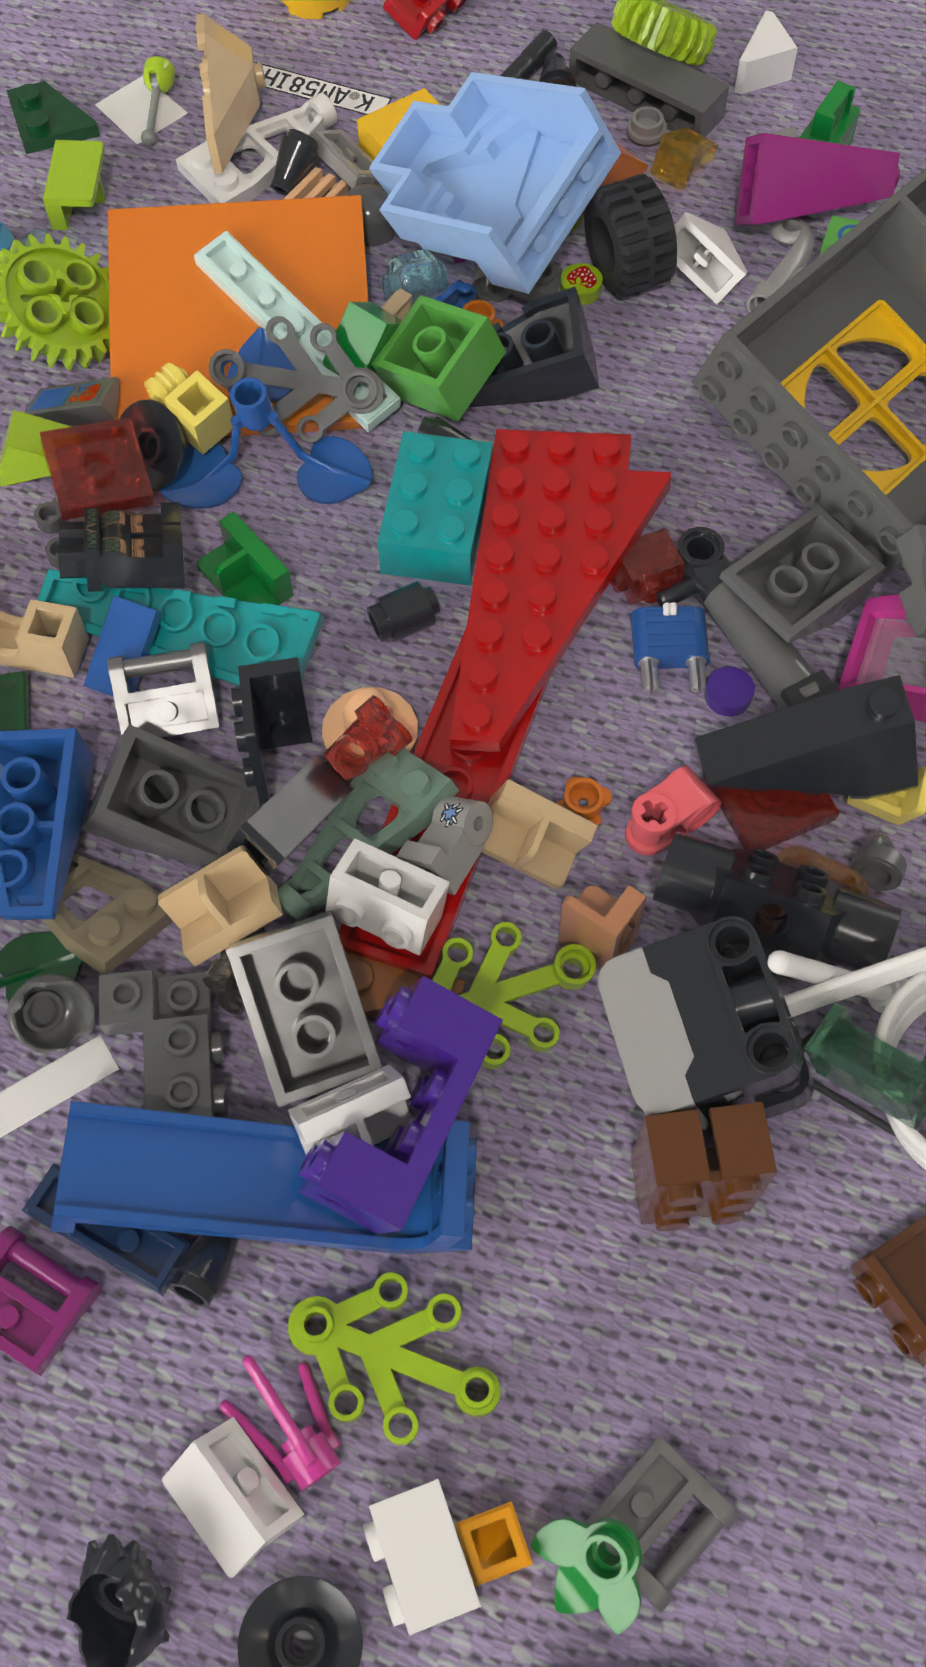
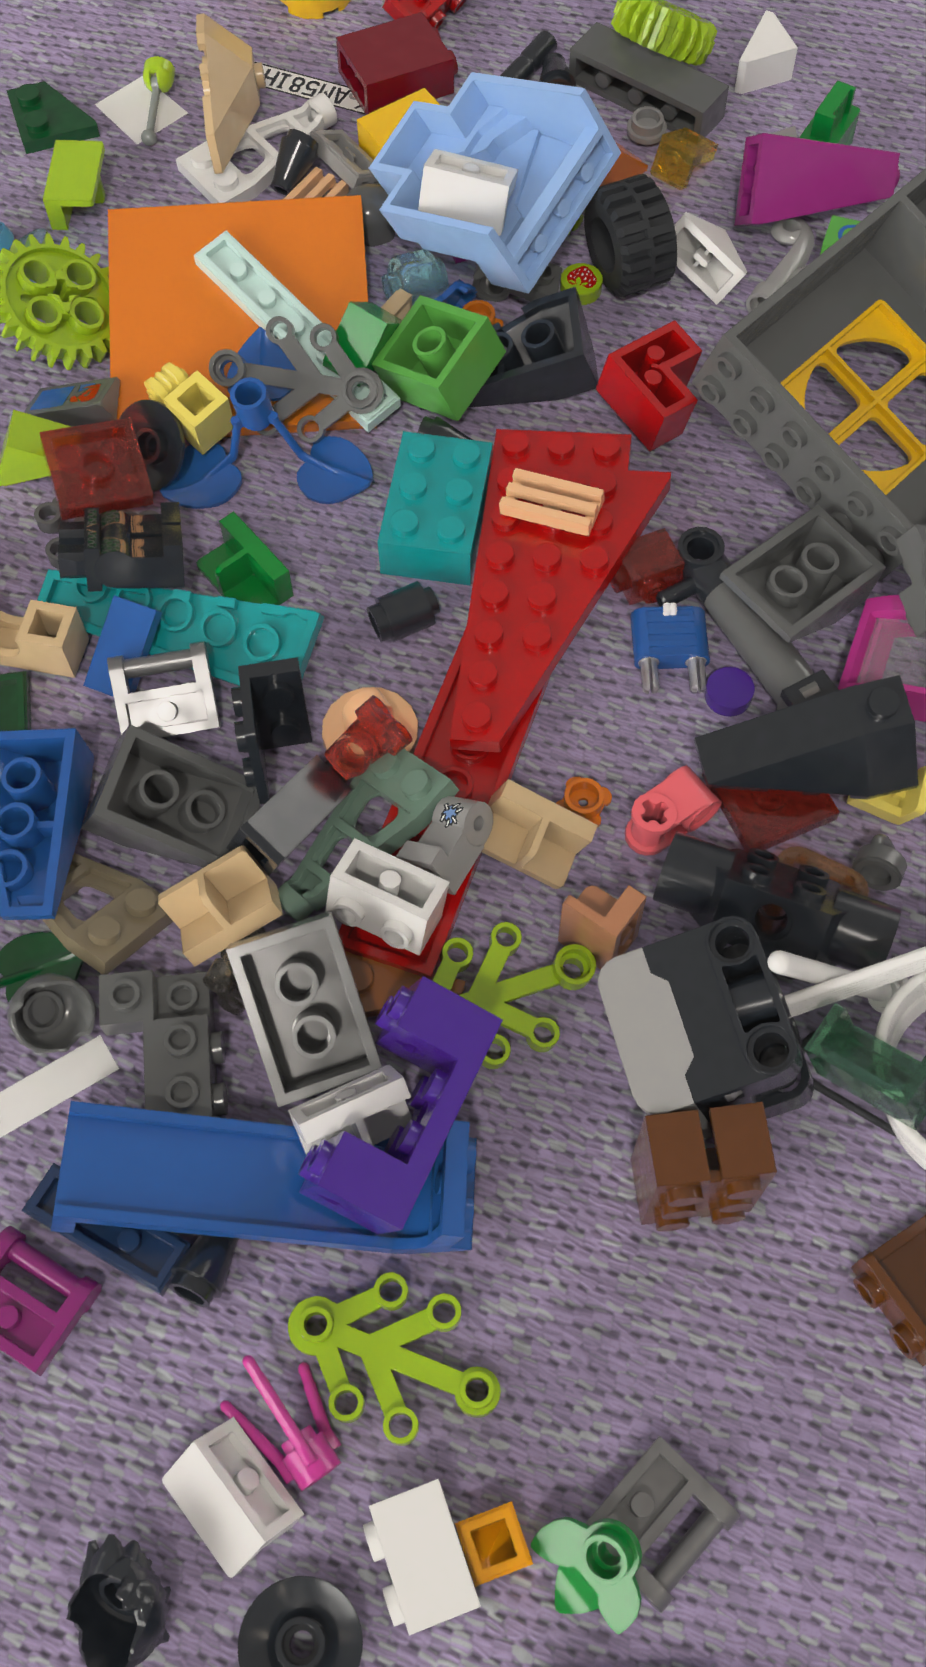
(395, 61): none -> dark red brick
(466, 189): none -> white panel
(554, 495): none -> light nougat tile
(649, 383): none -> red brick

